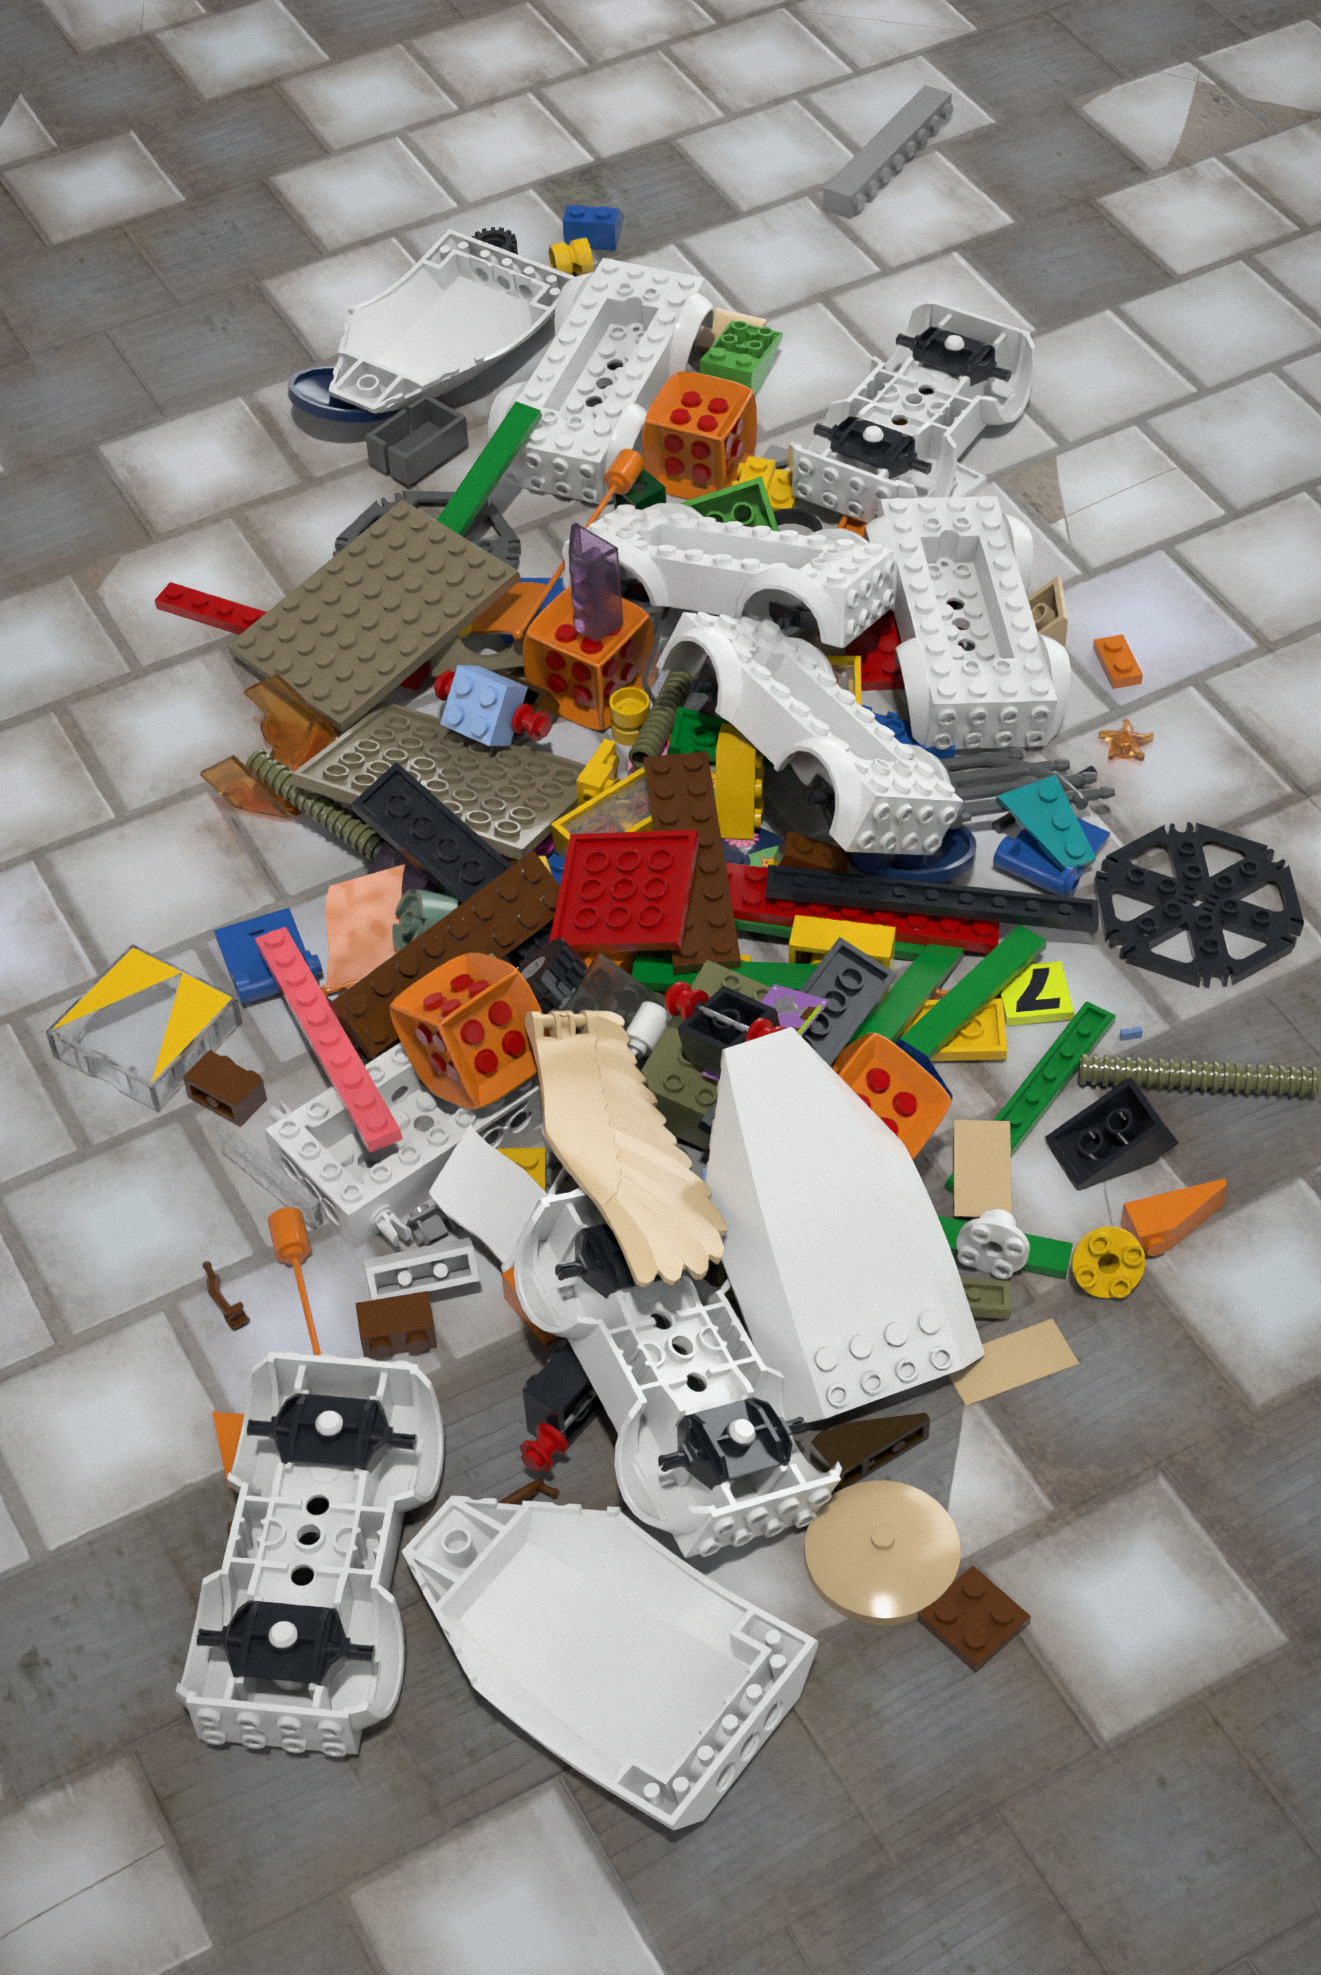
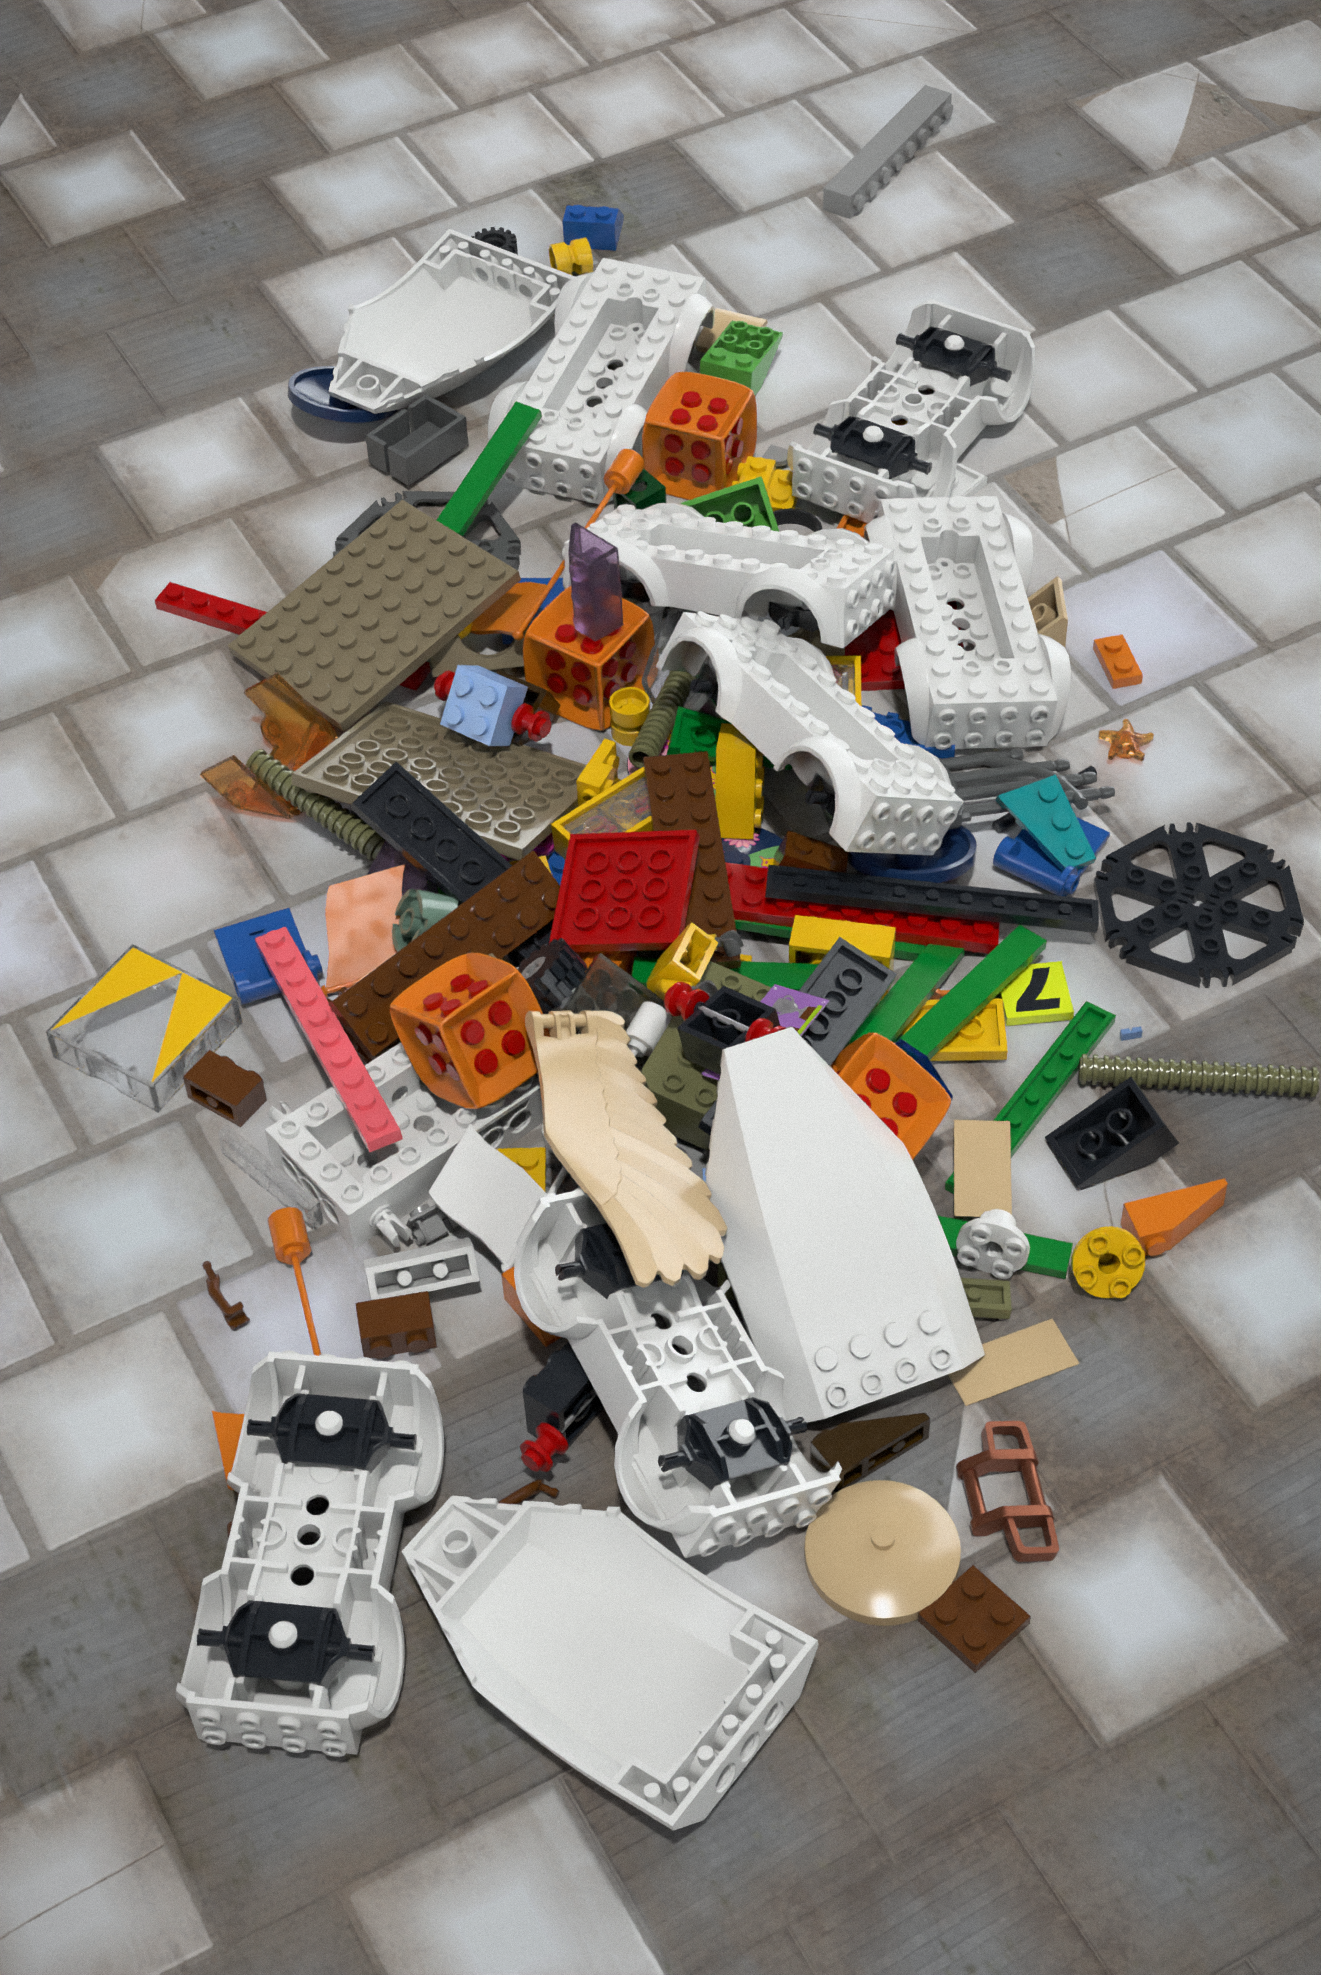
(688, 958): none -> yellow torso
(1009, 1517): none -> copper bar

